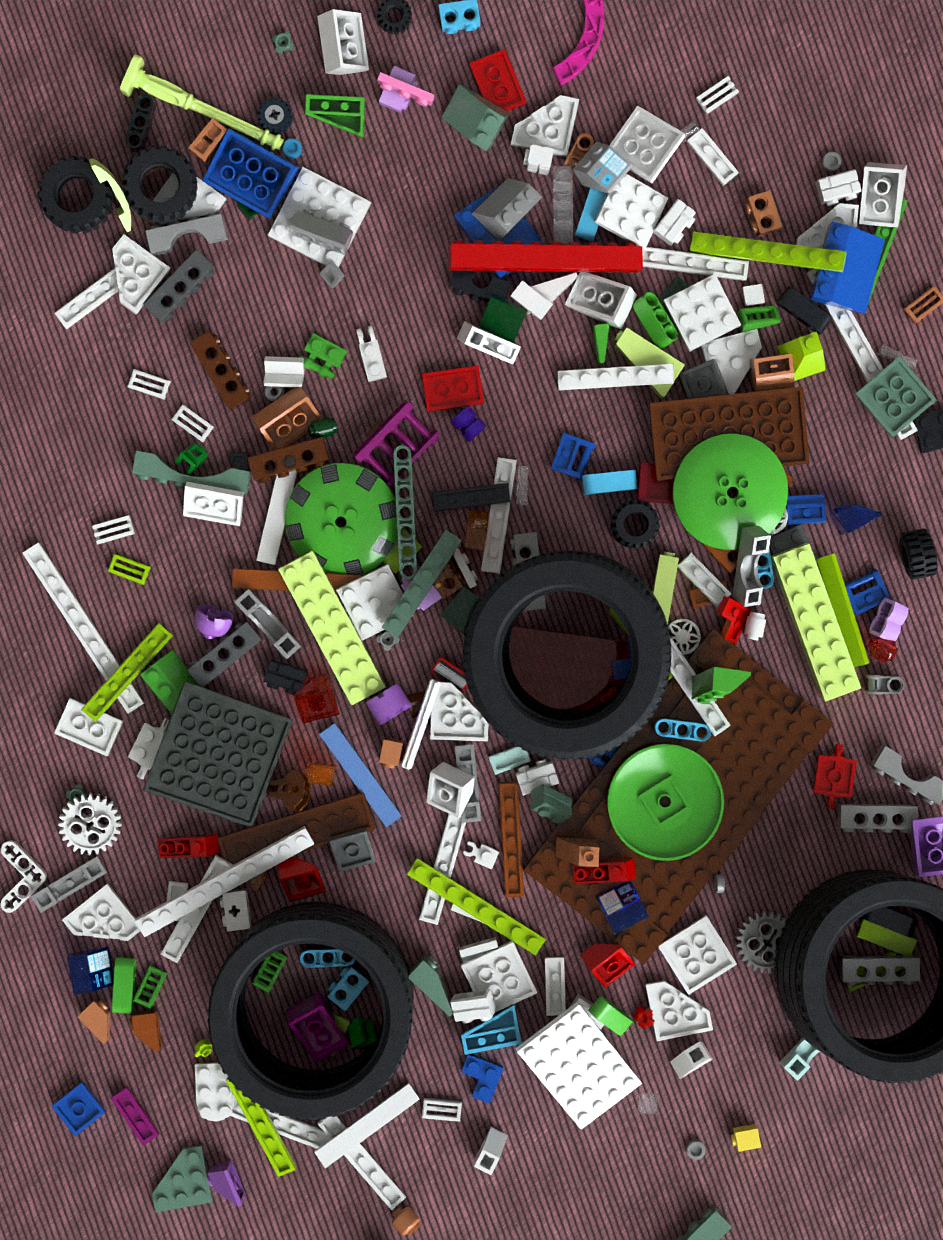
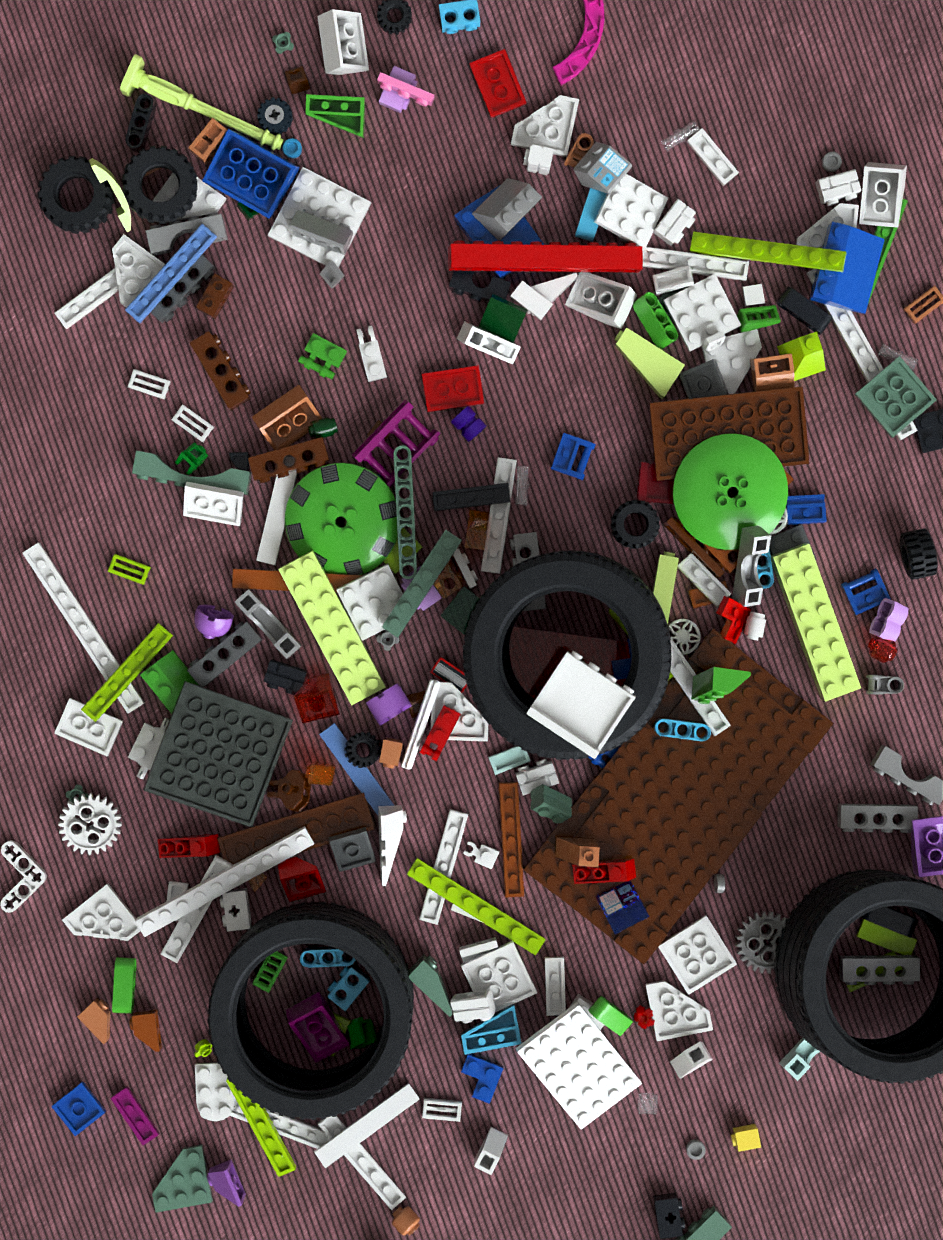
(69, 884): light grey slope -> none
(90, 970): clear blue slope -> none
(97, 534): white tile -> none
(149, 1004): bright green slope -> none
(171, 273): none -> medium blue tile
(215, 296): none -> reddish brown brick
(273, 397): light grey plate -> none
(284, 371): white panel -> none
(297, 80): none -> reddish brown slope
(372, 744): none -> black tyre
(390, 831): none -> white wedge
(440, 732): none -> red plate
(449, 789): white slope -> none
(466, 762): light grey slope -> none
(475, 117): sand green slope -> none
(562, 204): clear brick -> none
(581, 704): none -> white panel
(600, 335): bright green slope -> none
(607, 962): red slope -> none
(609, 482): medium azure beam -> none
(616, 376): white plate -> none
(647, 143): white plate -> none
(667, 1226): none -> black brick
(673, 280): none -> white tile
(688, 541): none -> reddish brown plate
(693, 808): bright green dish -> none
(713, 341): none -> white tile
(730, 86): white tile -> none
(769, 213): nougat brick -> none
(834, 776): red plate -> none
(842, 608): lime tile -> none
(851, 517): clear blue slope -> none

